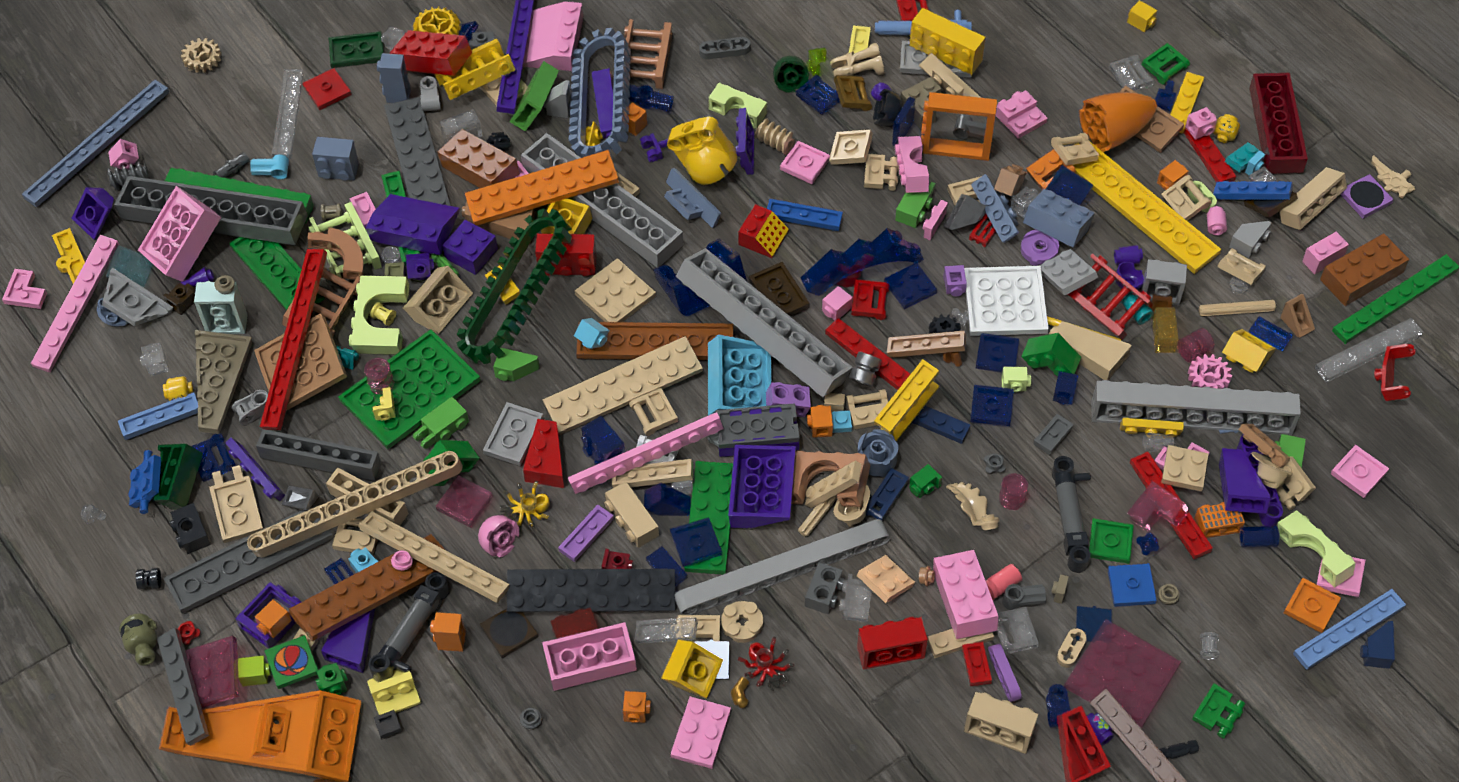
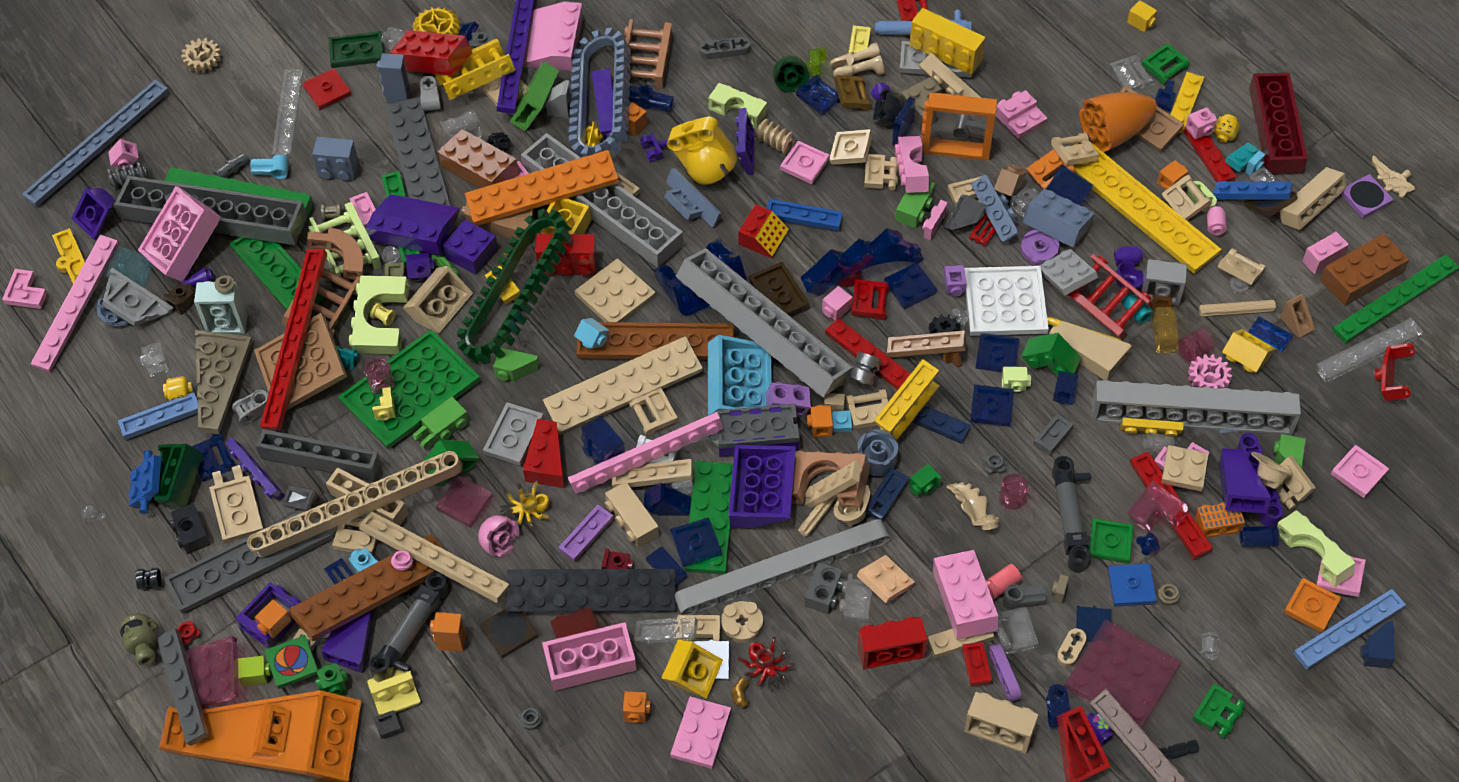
(926, 575): medium nougat plate -> none
(1249, 237): light grey slope -> none
(1265, 444): medium nougat hinge -> none

